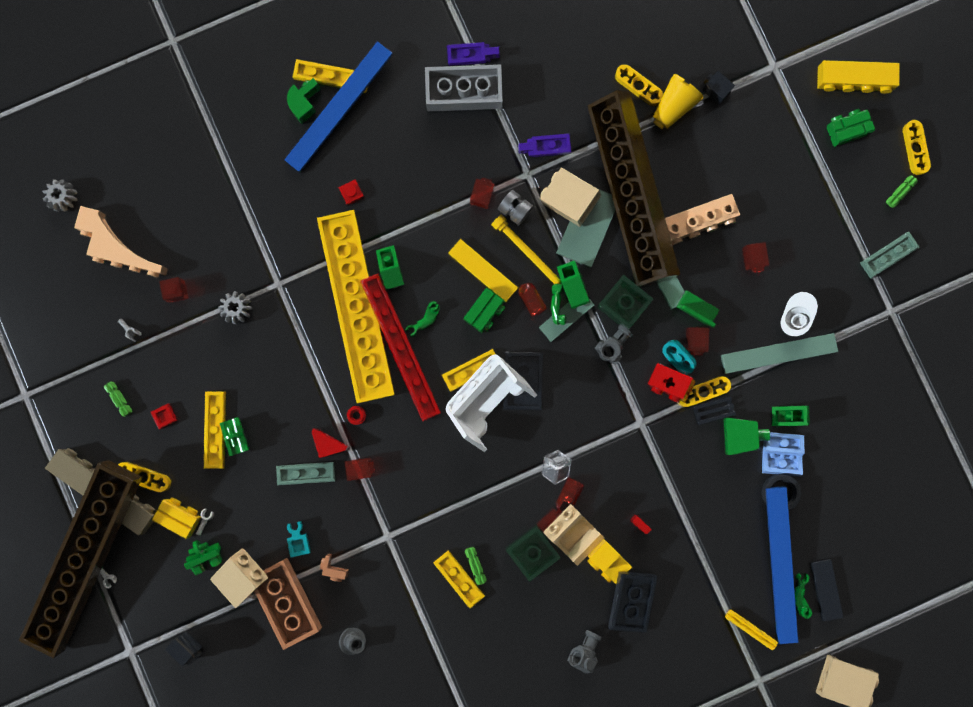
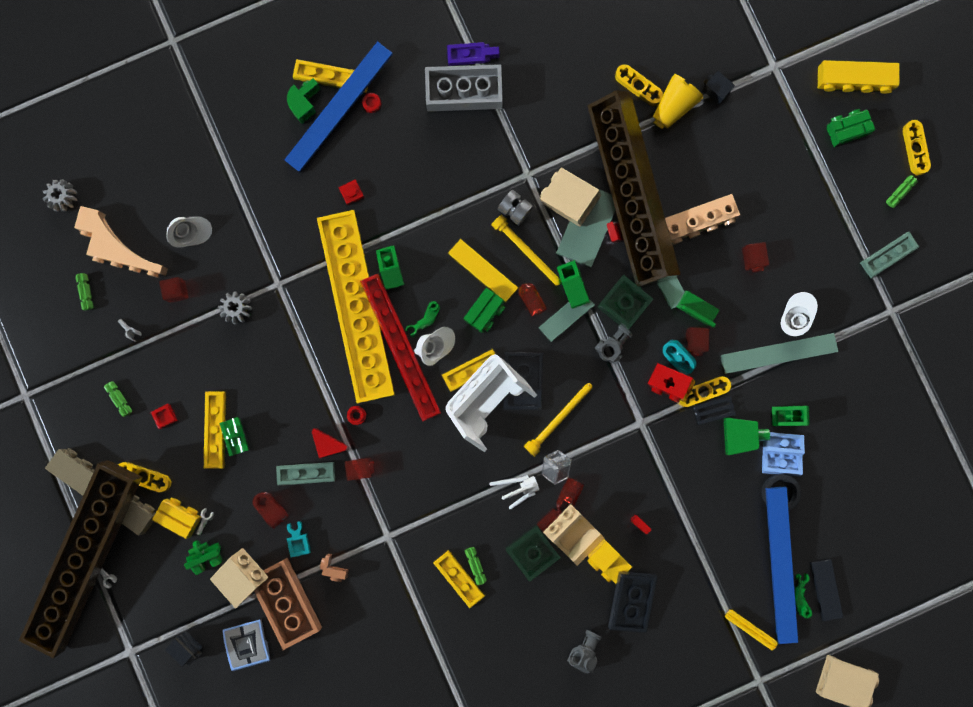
(84, 291): none -> bright green axle
(188, 231): none -> white piece
(246, 645): none -> slope
(272, 512): none -> clear red piece
(352, 641): dark grey piece -> none
(371, 102): none -> red tile
(435, 345): none -> white piece
(482, 193): clear red brick -> none
(528, 486): none -> white plant
(534, 446): none -> yellow piece
(546, 145): dark purple hinge -> none
(555, 305): green arm -> none
(615, 232): none -> red tile

